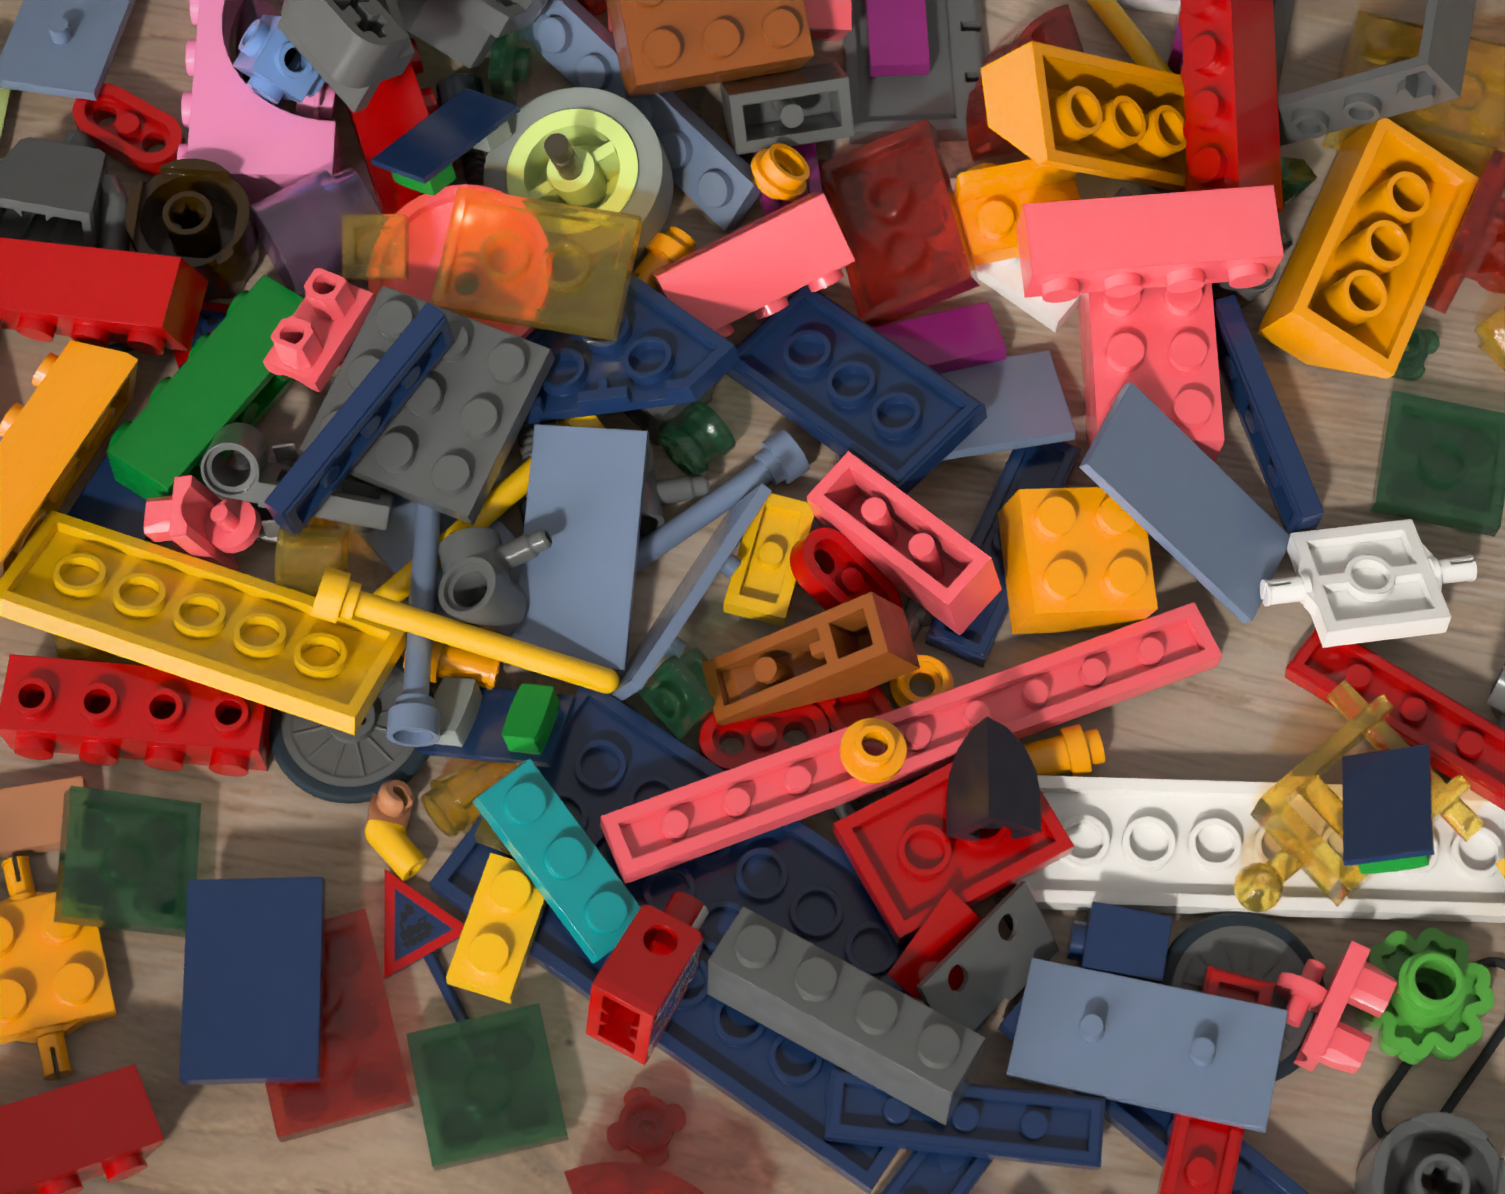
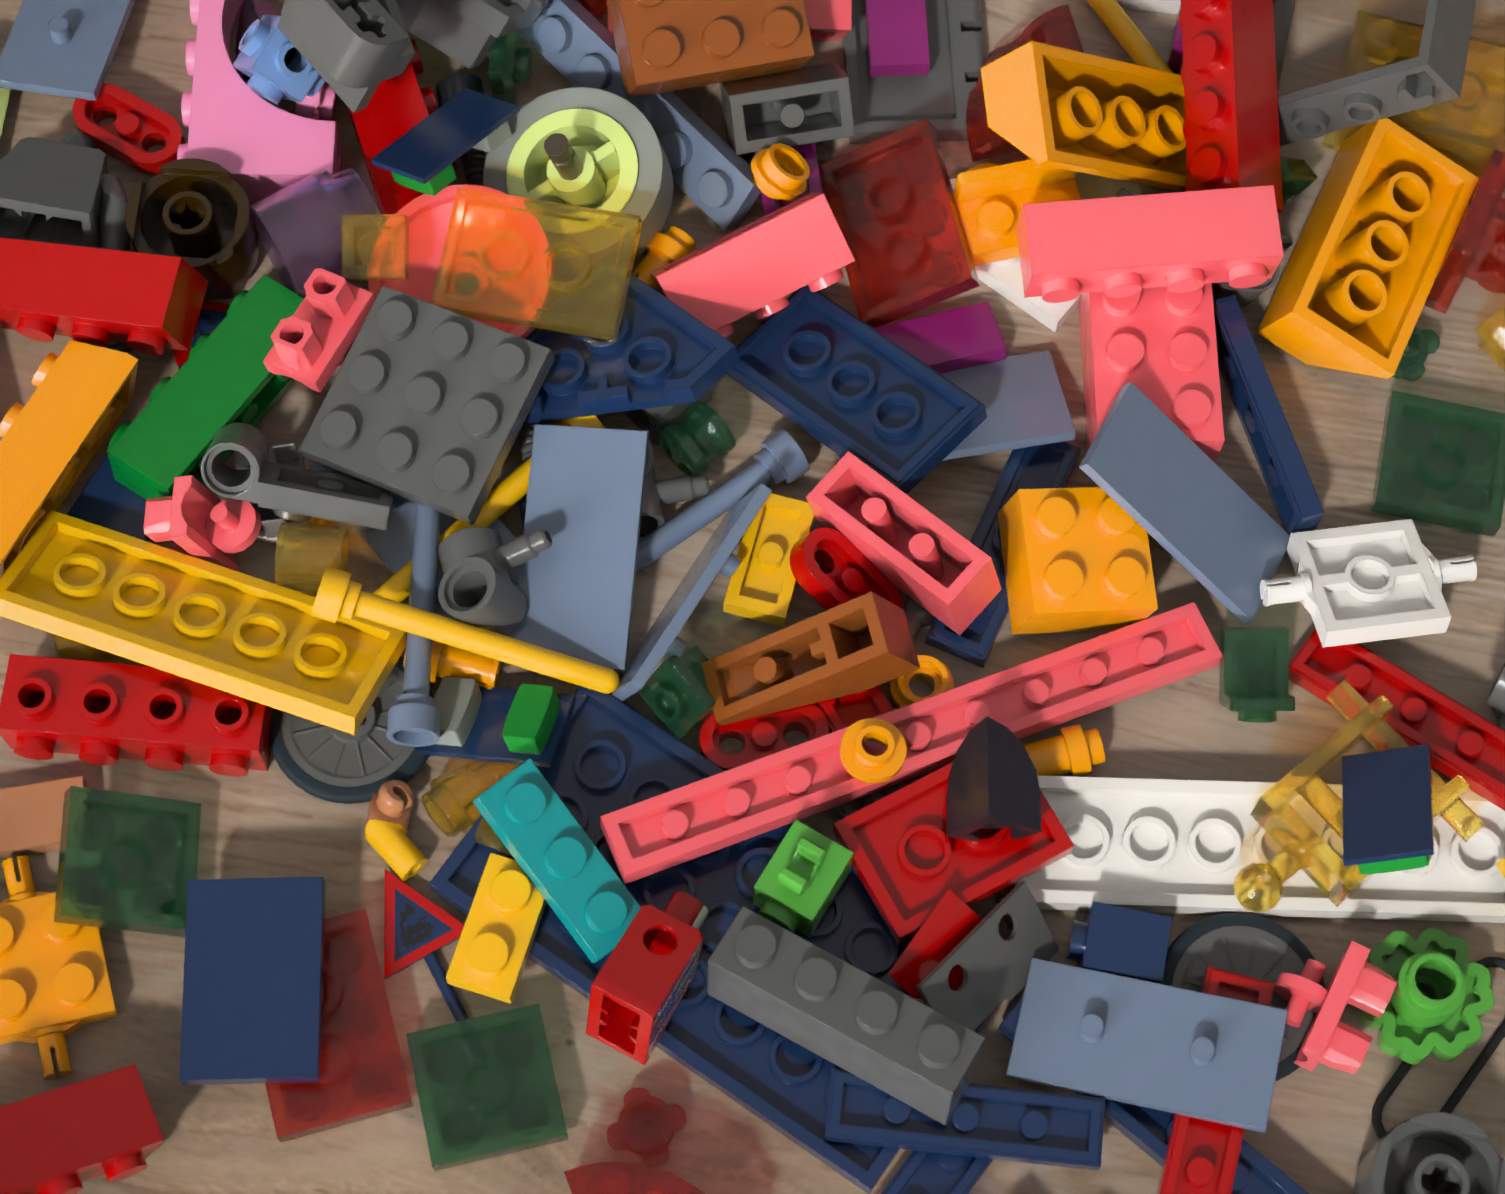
(360, 420): dark blue tile -> none
(802, 879): none -> bright green brick
(1255, 672): none -> clear green bracket

